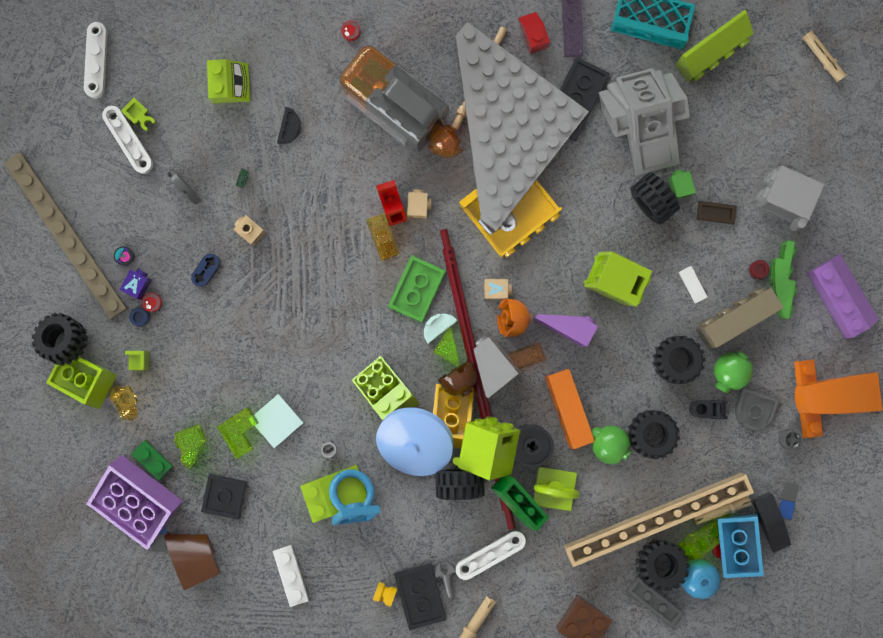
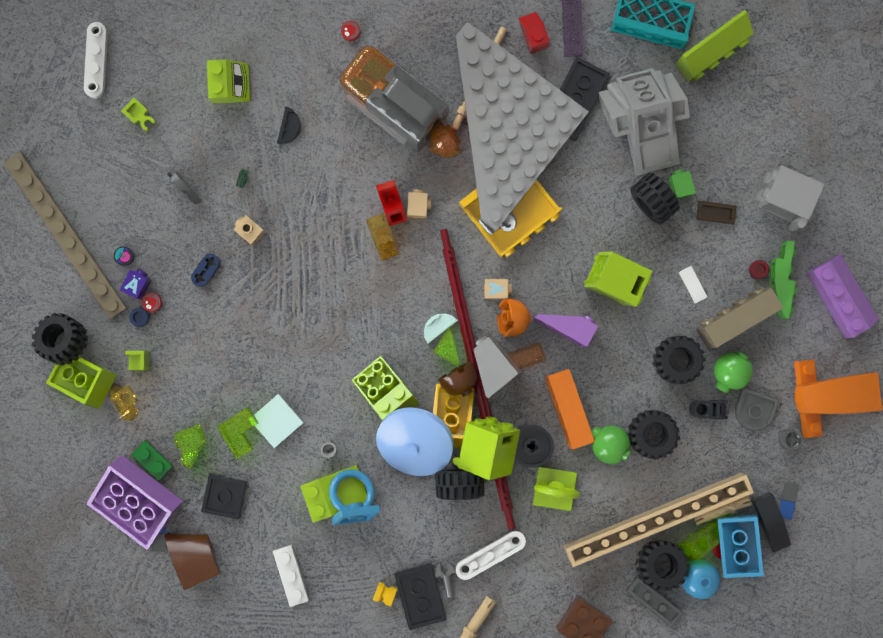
(127, 139): white plate -> none
(416, 289): bright green tile -> none
(520, 502): green brick -> none
(830, 63): tan pin -> none

